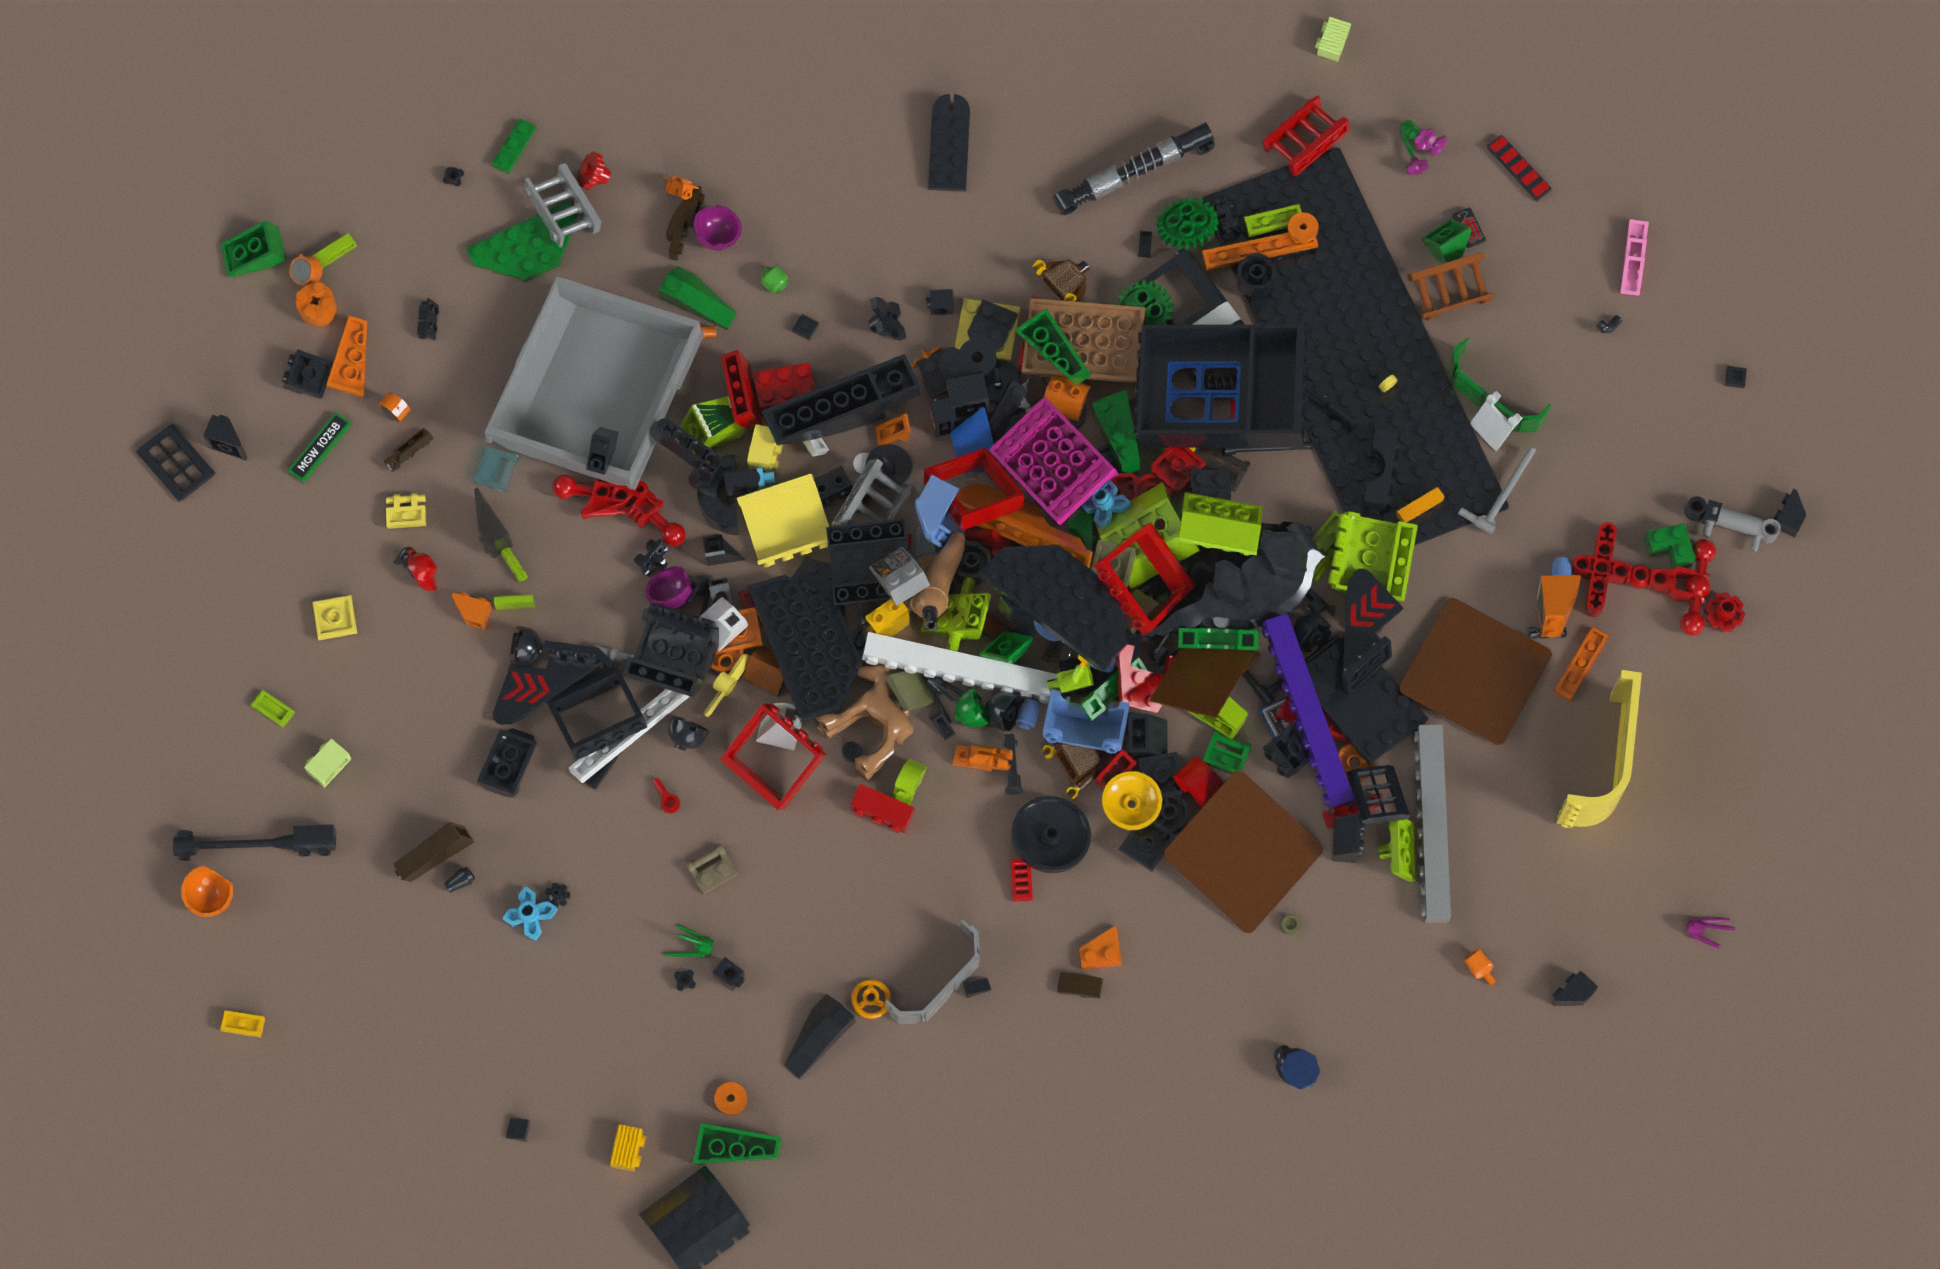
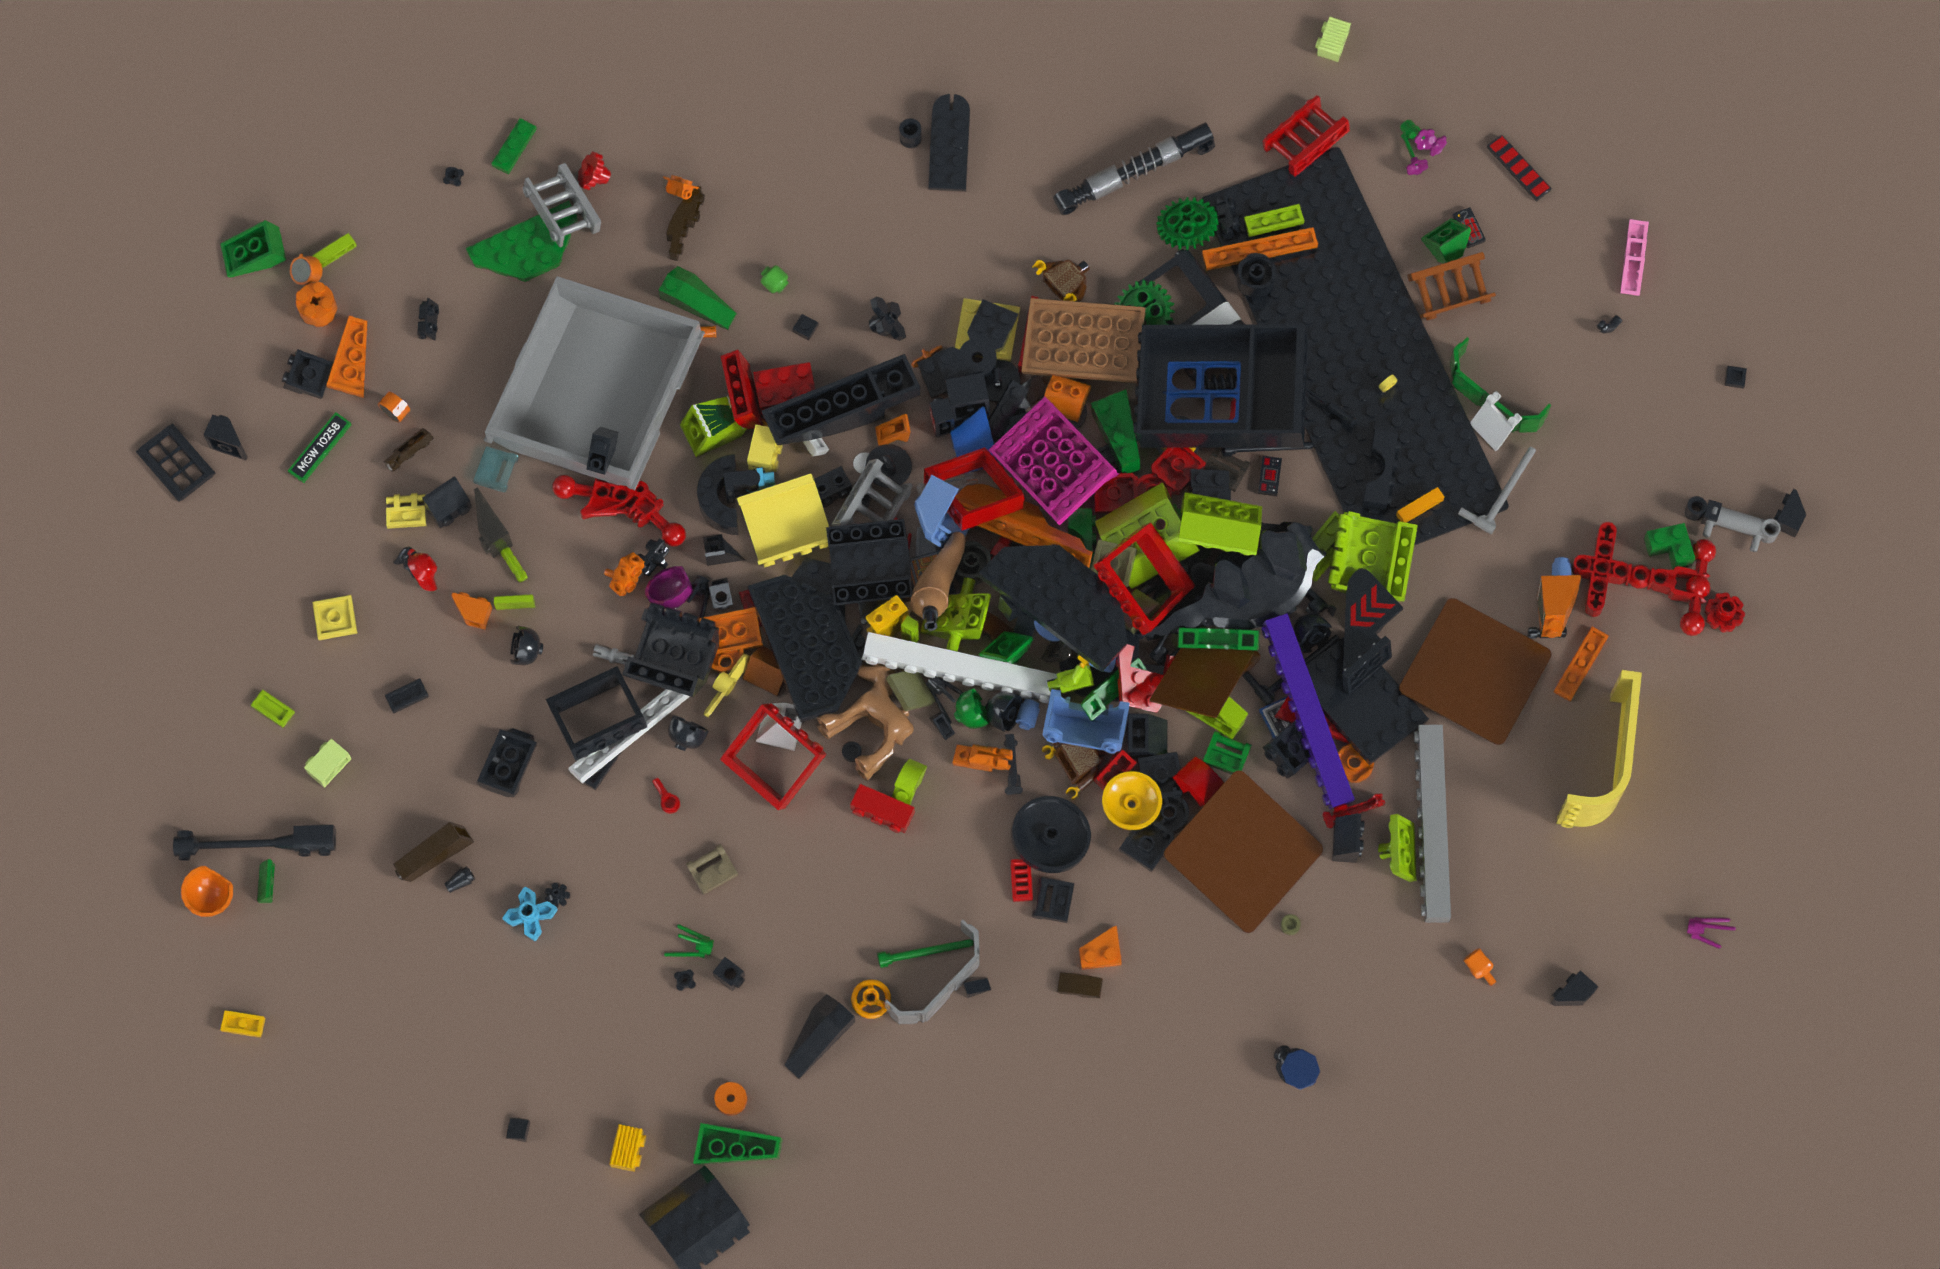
(266, 882): none -> green slope
(406, 696): none -> black plate
(447, 502): none -> black slope
(531, 687): black piece -> none
(626, 574): none -> orange brick
(683, 450): black beam -> none
(717, 227): magenta cylinder -> none
(727, 620): white slope -> none
(886, 958): none -> green piece
(900, 575): light grey slope -> none
(910, 133): none -> black piece
(910, 630): none -> lime piece
(940, 302): black brick -> none
(986, 537): red tile -> none
(1050, 341): green wedge -> none
(1060, 900): none -> black plate
(1105, 502): medium azure plant -> none
(1145, 244): black piece -> none
(1269, 476): none -> tile
(1298, 234): orange piece -> none
(1392, 784): black piece -> none

